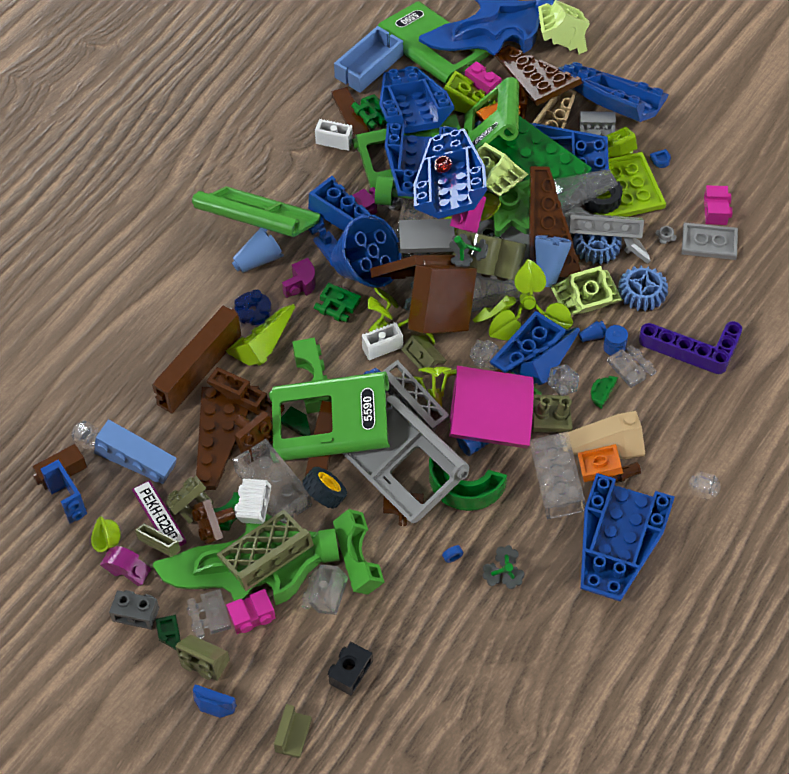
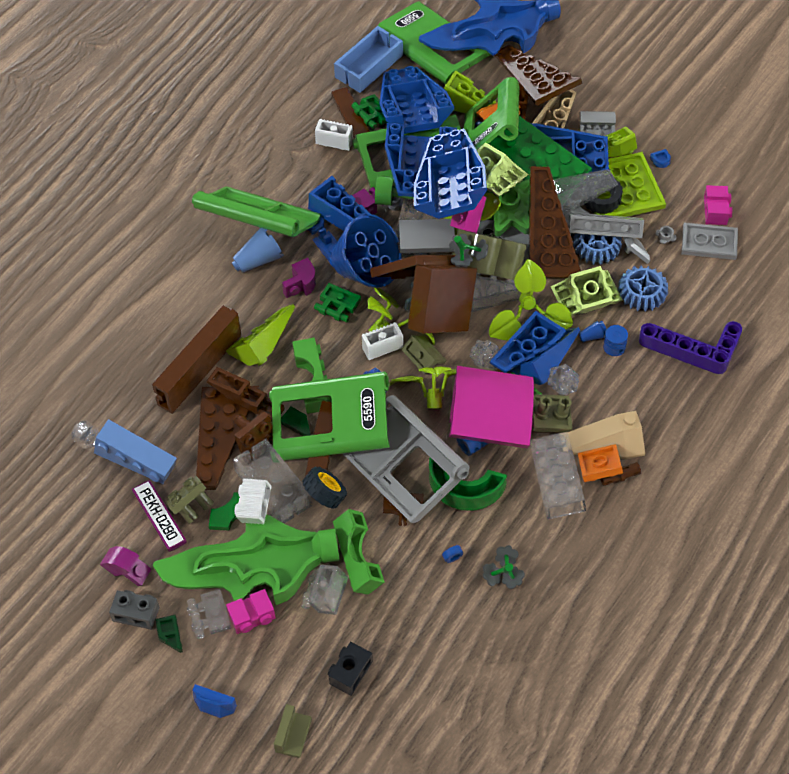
(57, 479): blue panel -> none
(70, 458): reddish brown brick -> none
(105, 534): lime helmet -> none
(157, 540): olive piece -> none
(202, 657): olive slope -> none
(210, 520): reddish brown plate -> none
(249, 299): clear blue plate -> none
(274, 558): olive fence -> none
(407, 399): light grey fence -> none
(442, 164): clear red plate -> none
(481, 78): dark pink brick -> none
(489, 313): lime brick -> none
(551, 256): medium blue cone -> none
(564, 25): yellowish green slope -> none
(602, 389): green tile -> none
(617, 93): blue wedge -> none
(619, 535): blue wedge -> none
(628, 369): clear plate -> none
(705, 485): clear head -> none

